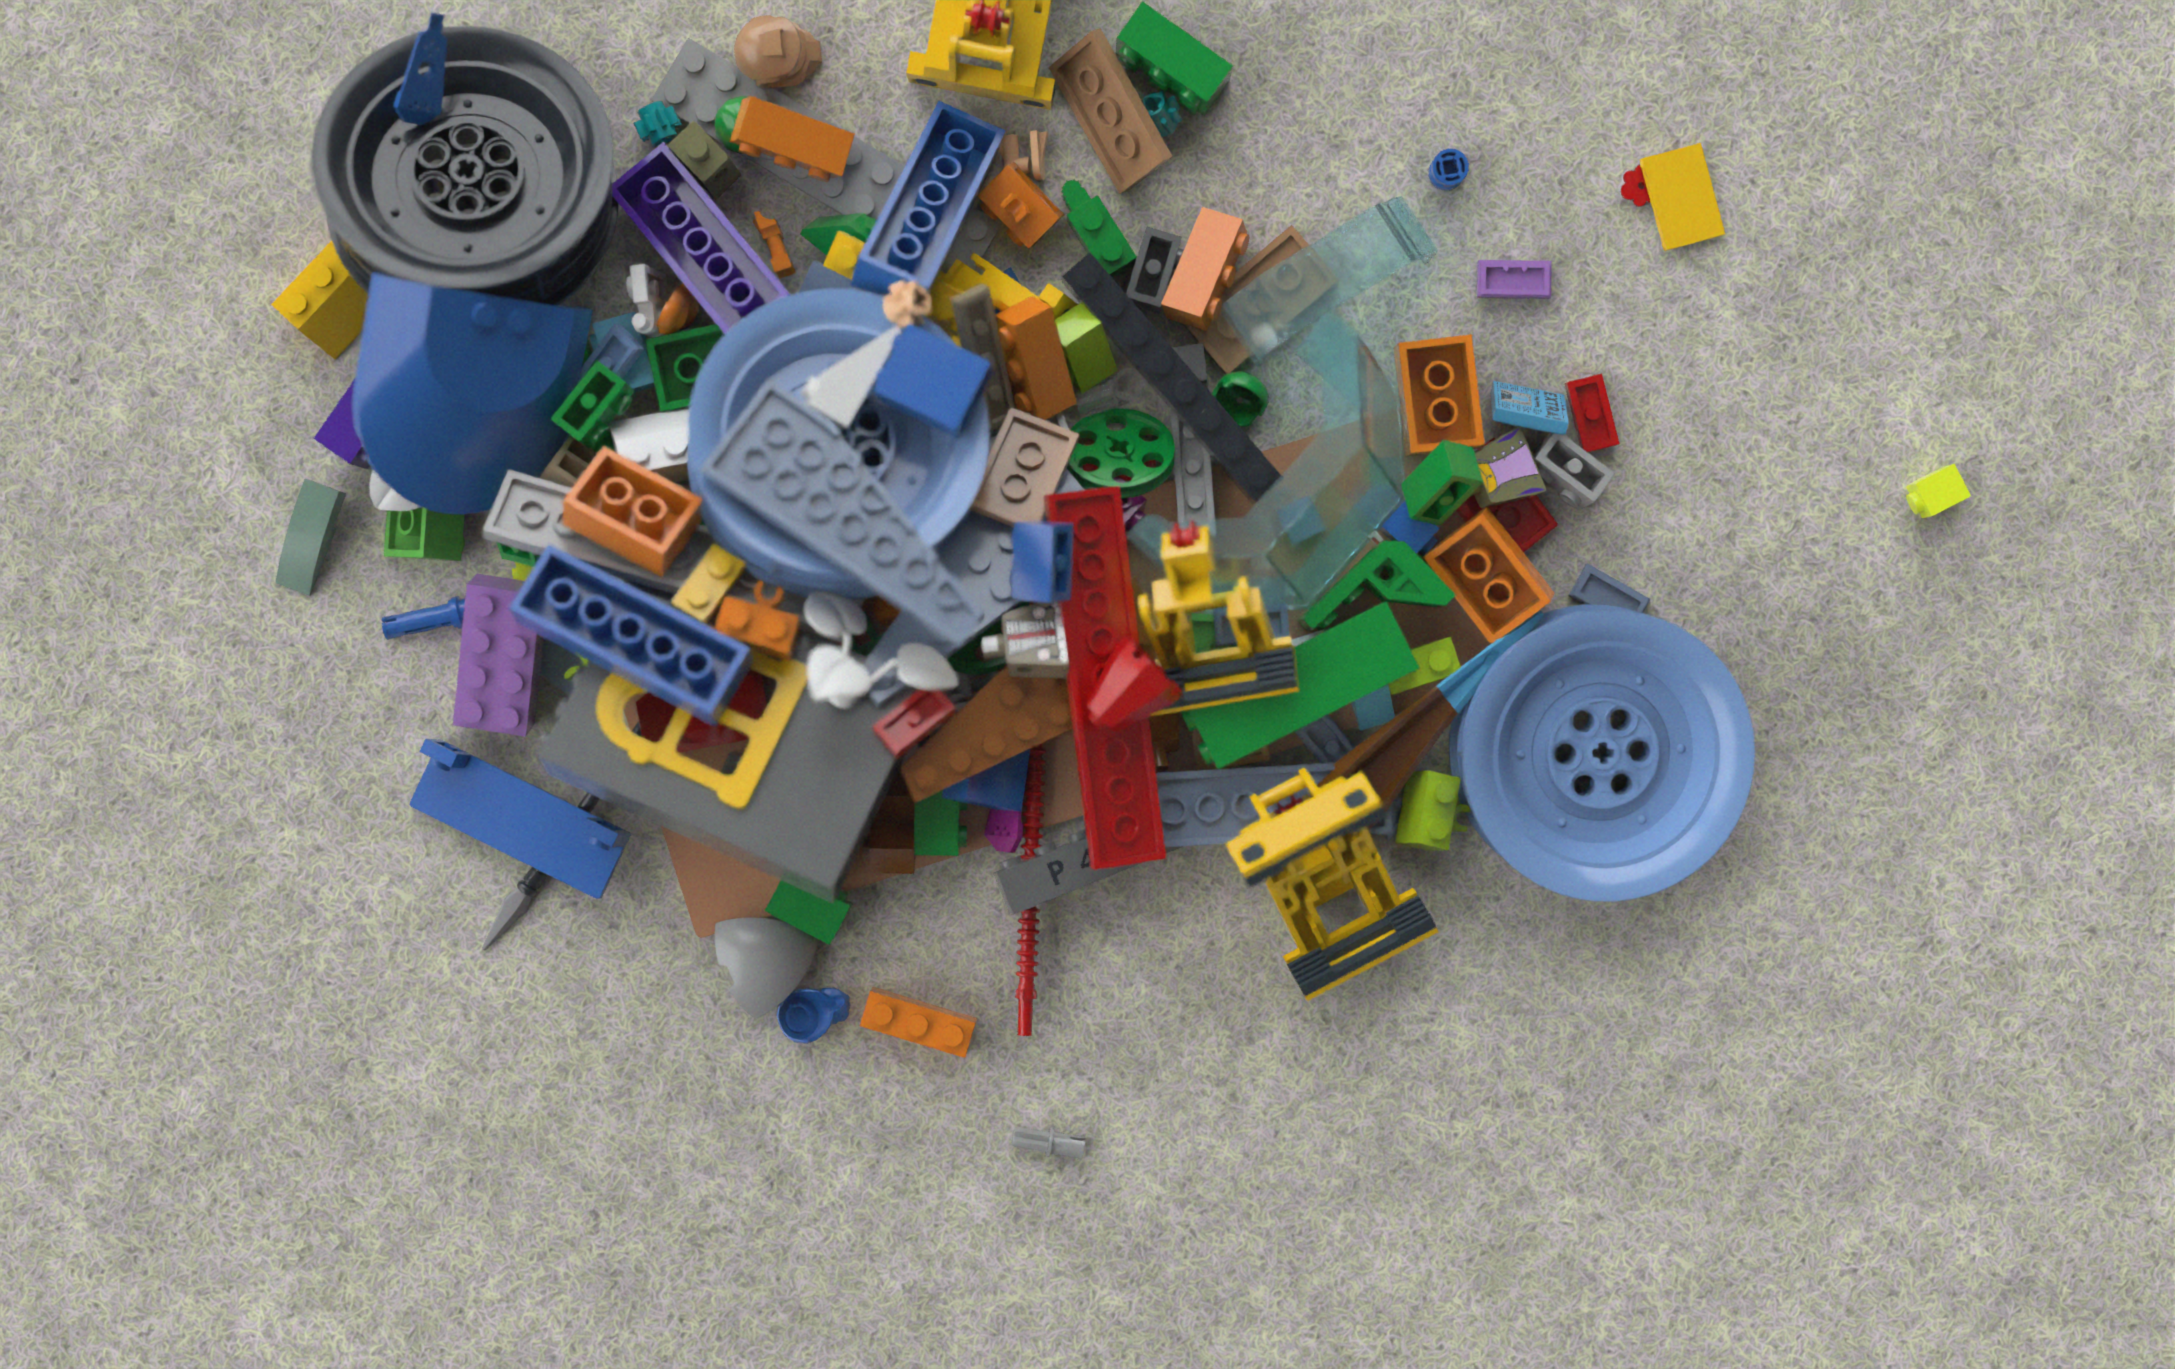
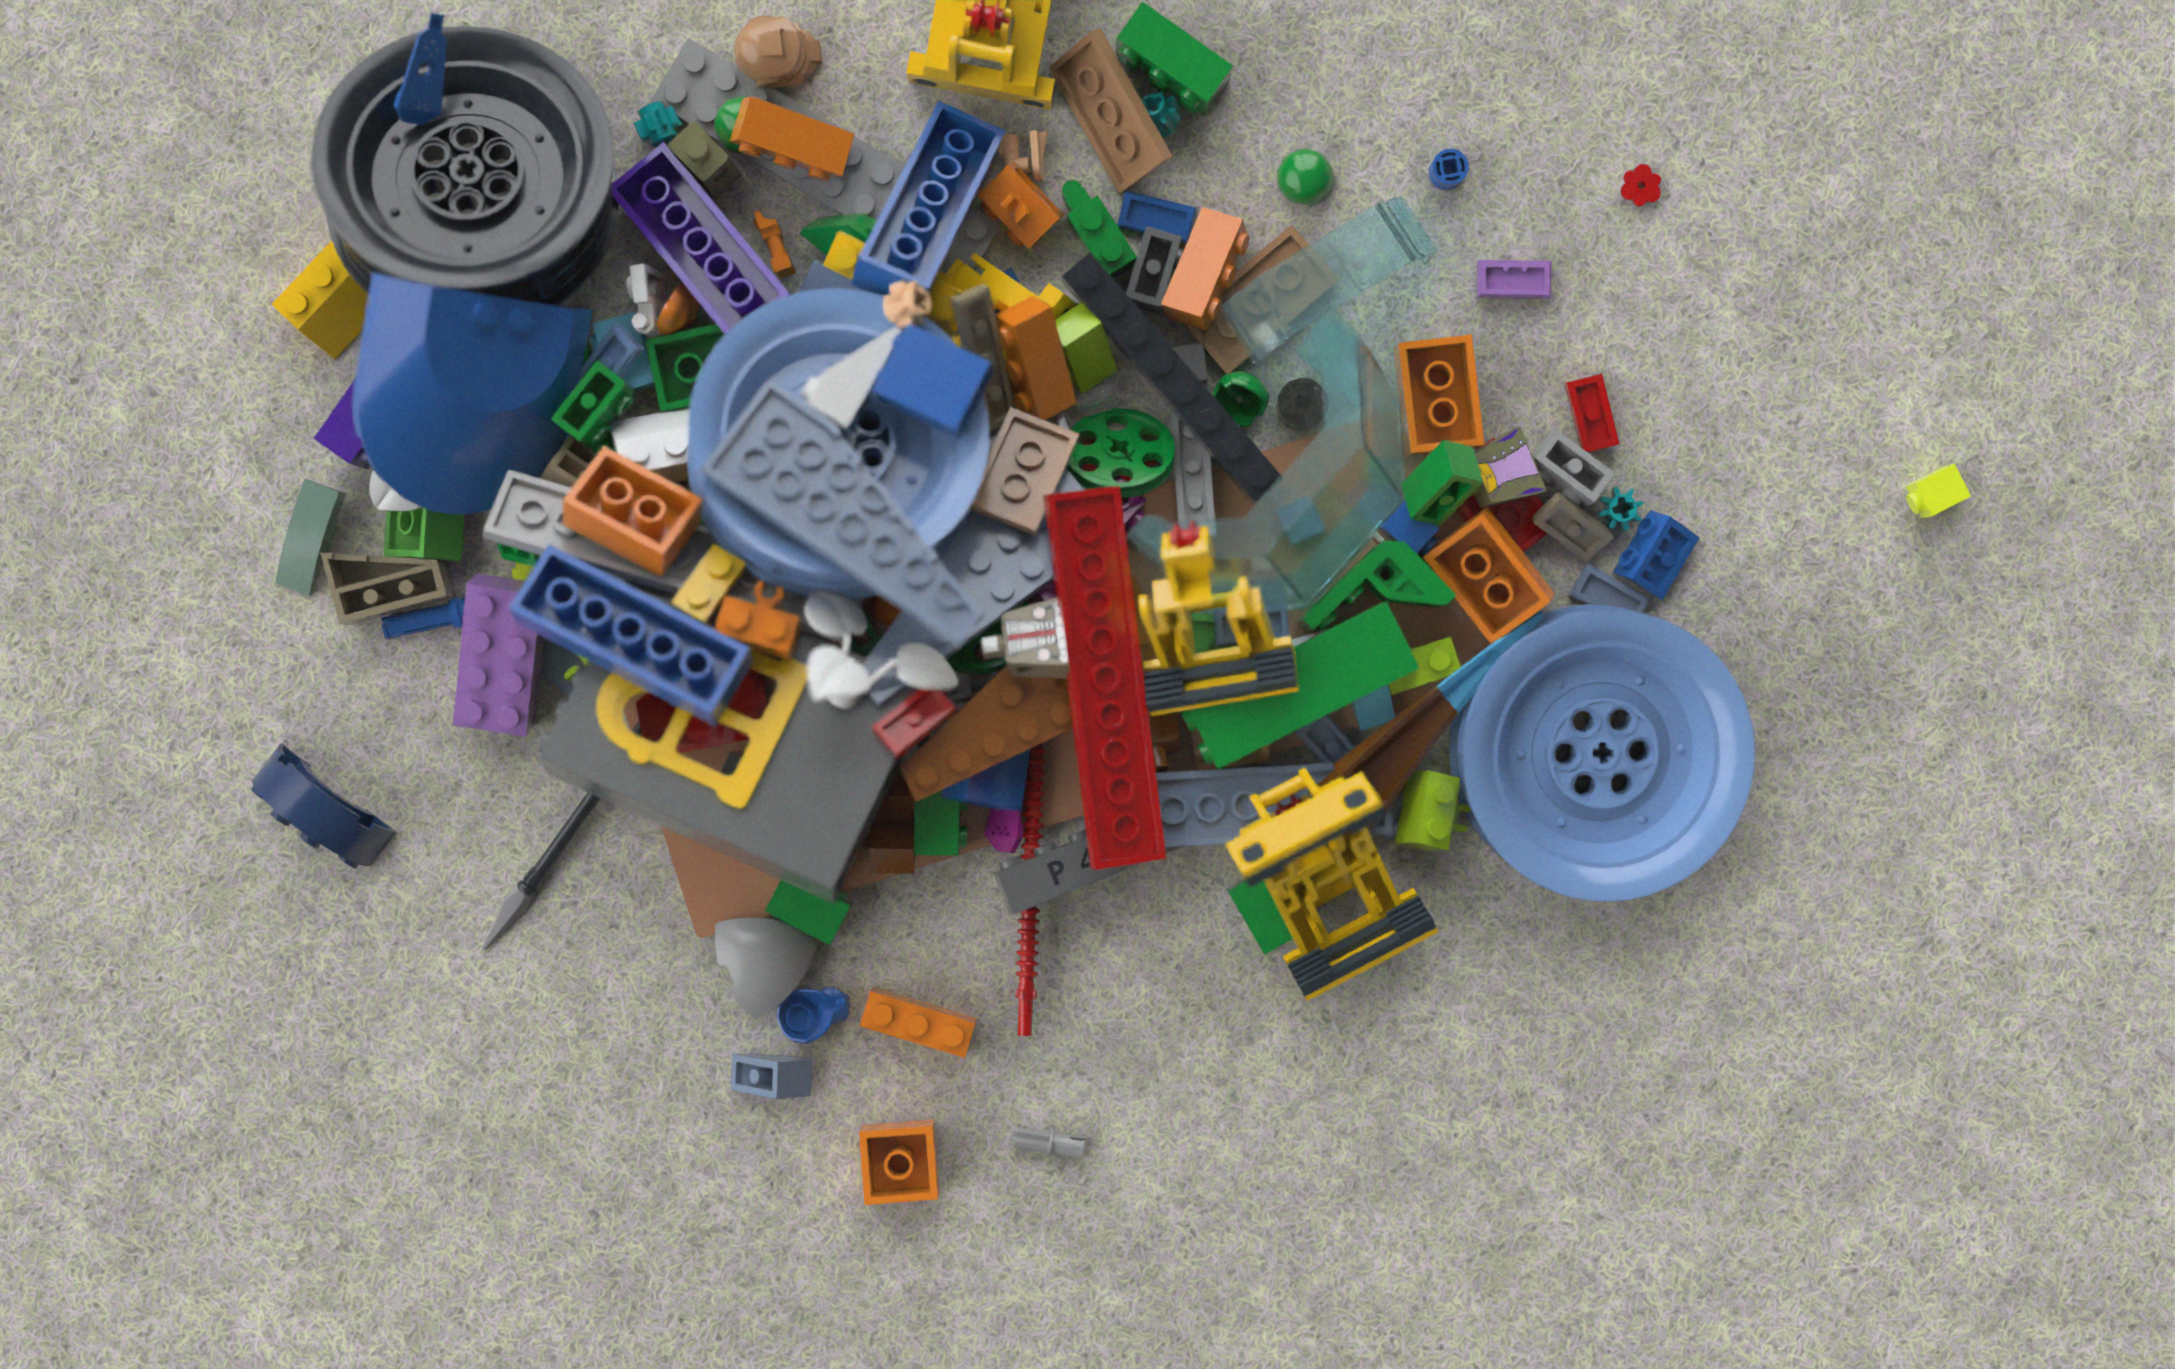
(318, 811): none -> dark blue brick
(382, 586): none -> dark tan wedge
(519, 818): blue bracket -> none
(771, 1075): none -> sand blue slope
(899, 1162): none -> orange brick
(1042, 561): blue brick -> none
(1130, 688): red cone -> none
(1160, 214): none -> blue tile
(1260, 915): none -> green brick
(1300, 404): none -> clear smoke wheel
(1305, 177): none -> green hair
(1529, 408): dark azure tile -> none
(1572, 526): none -> dark tan plate
(1617, 518): none -> teal gear
(1656, 553): none -> blue bracket
(1682, 196): yellow piece -> none

